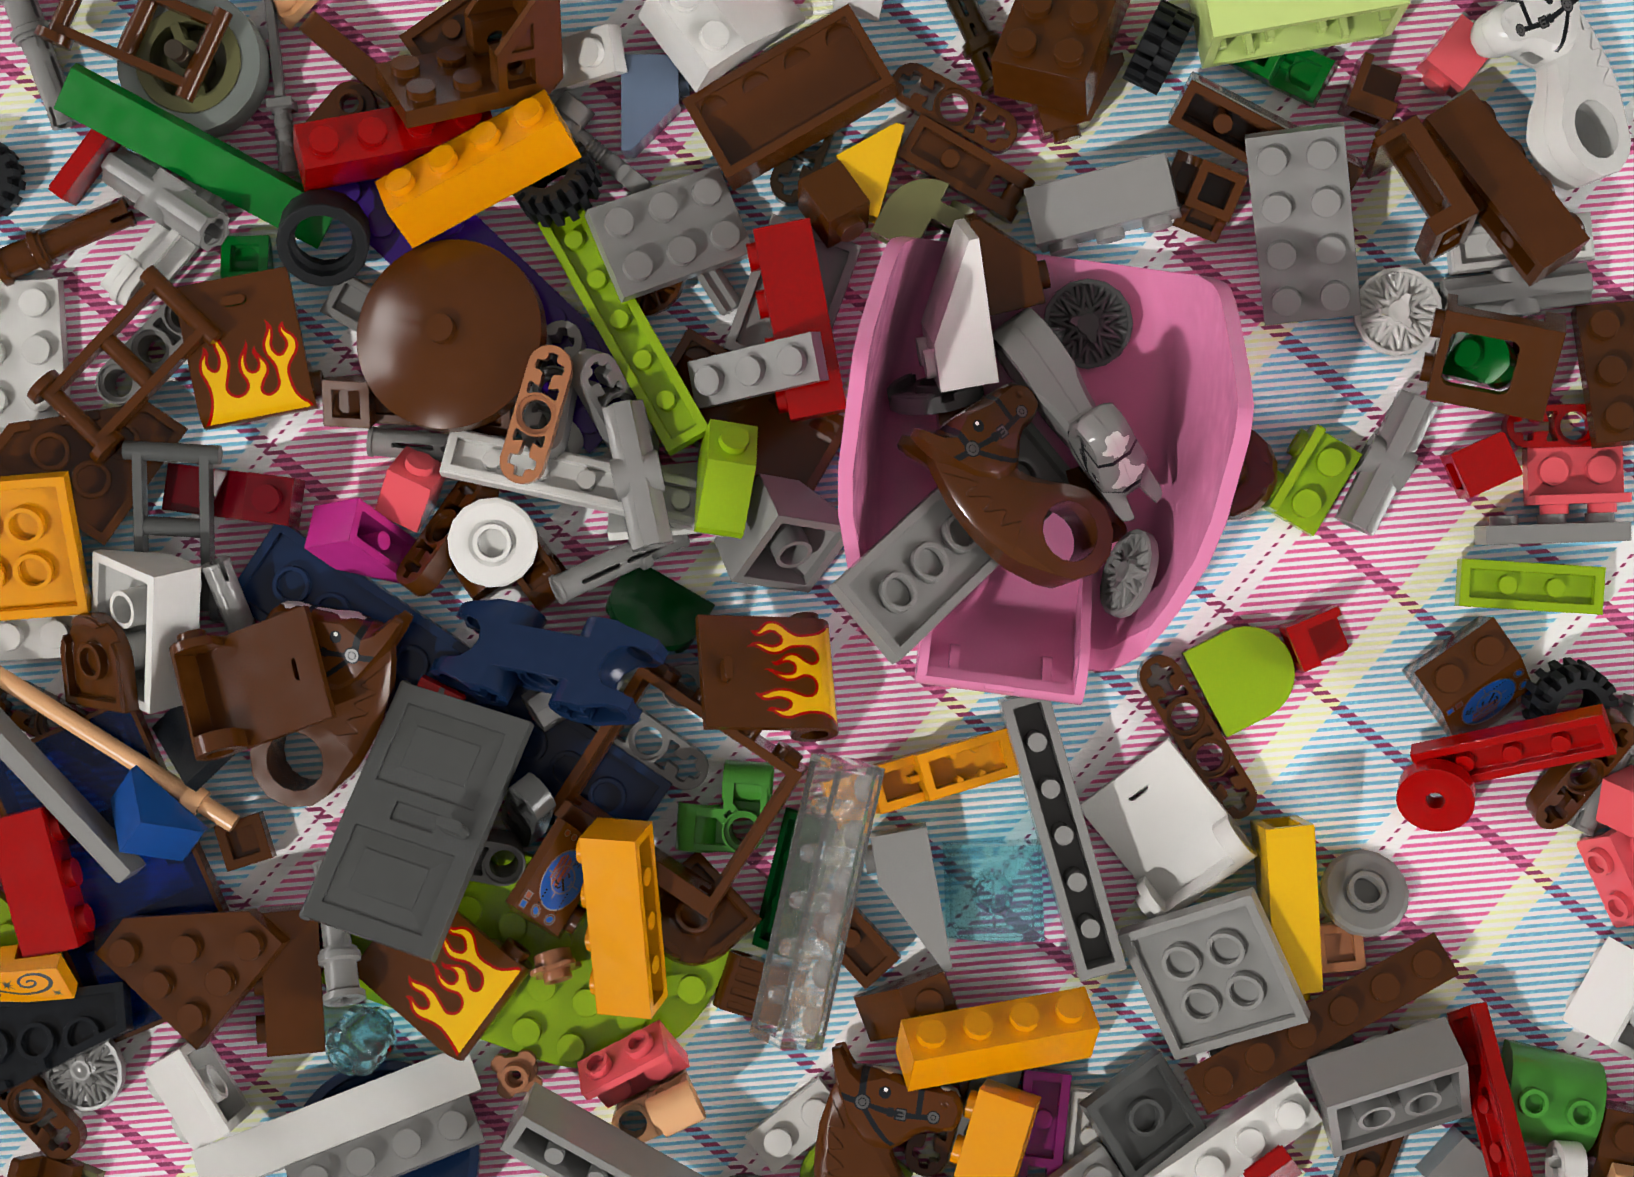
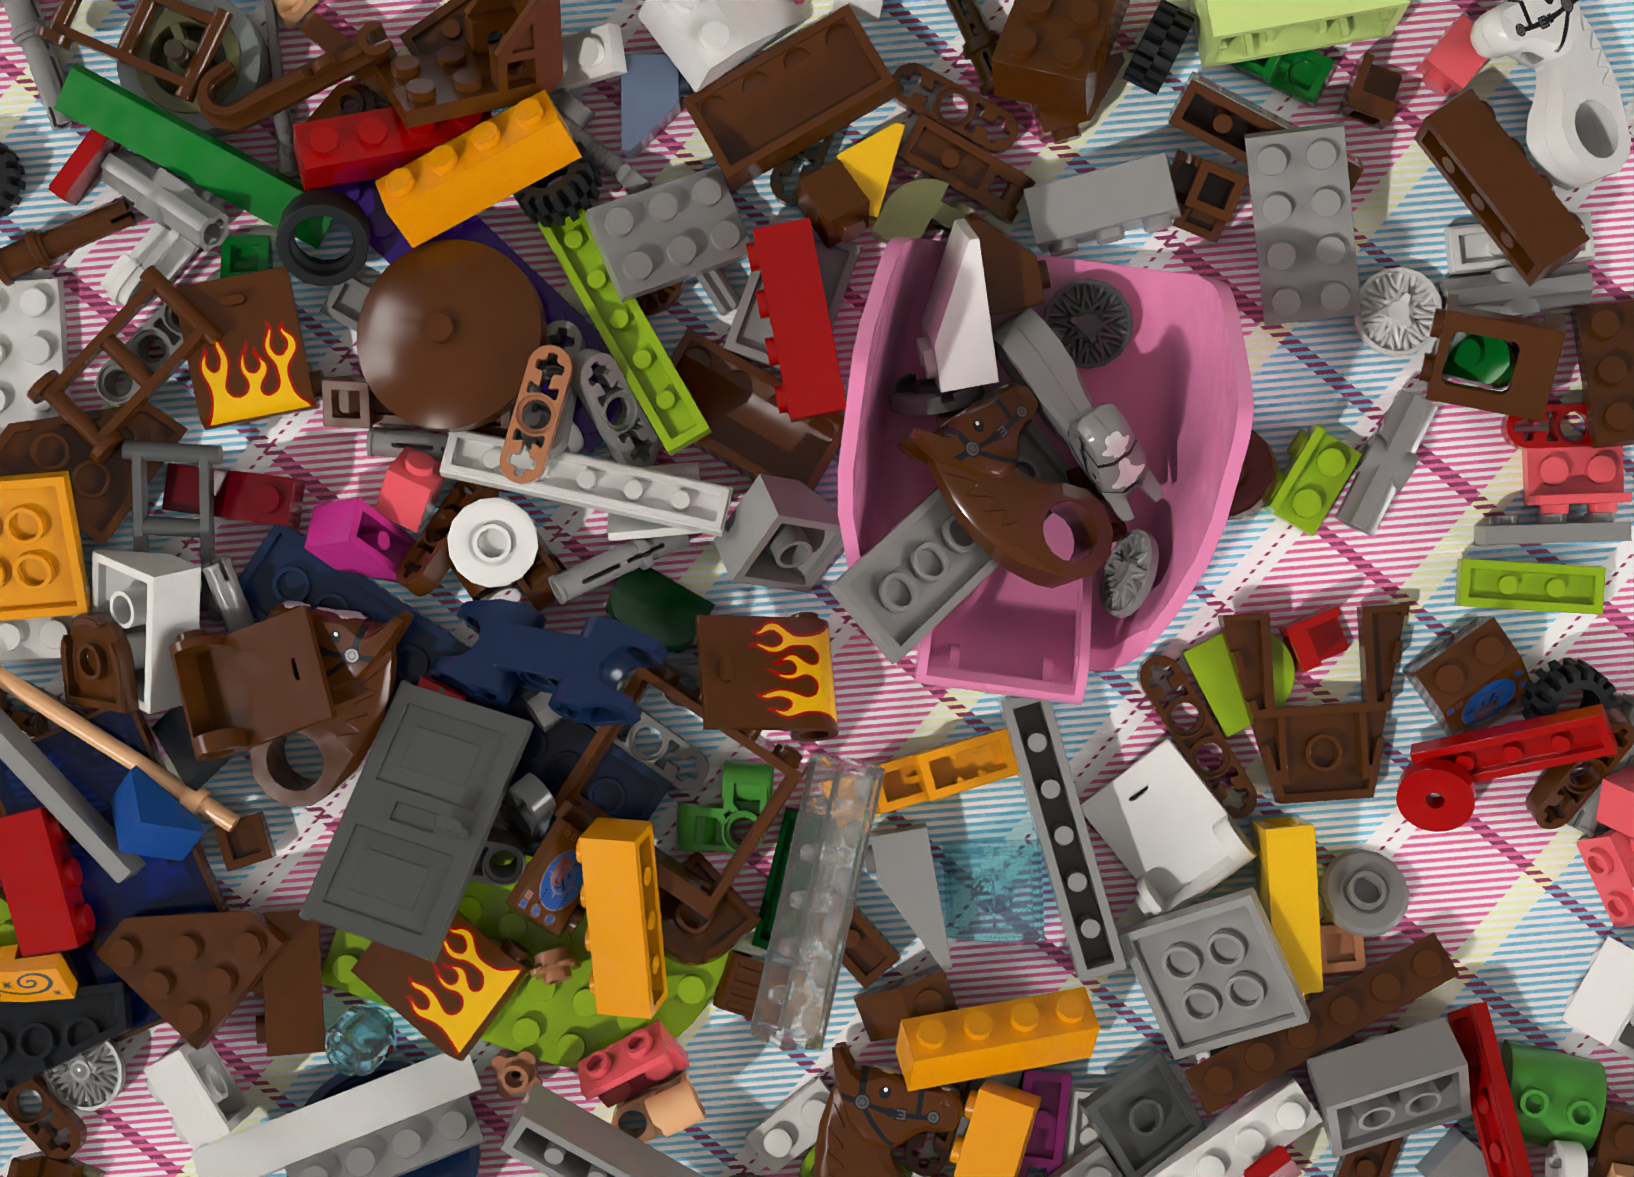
(293, 86): none -> reddish brown piece
(340, 965): light grey pin -> none
(637, 475): light grey piece -> none
(725, 478): lime slope -> none
(758, 370): light grey plate -> none
(1318, 748): none -> reddish brown wing
(1430, 181): reddish brown window -> none
(1481, 465): red panel -> none

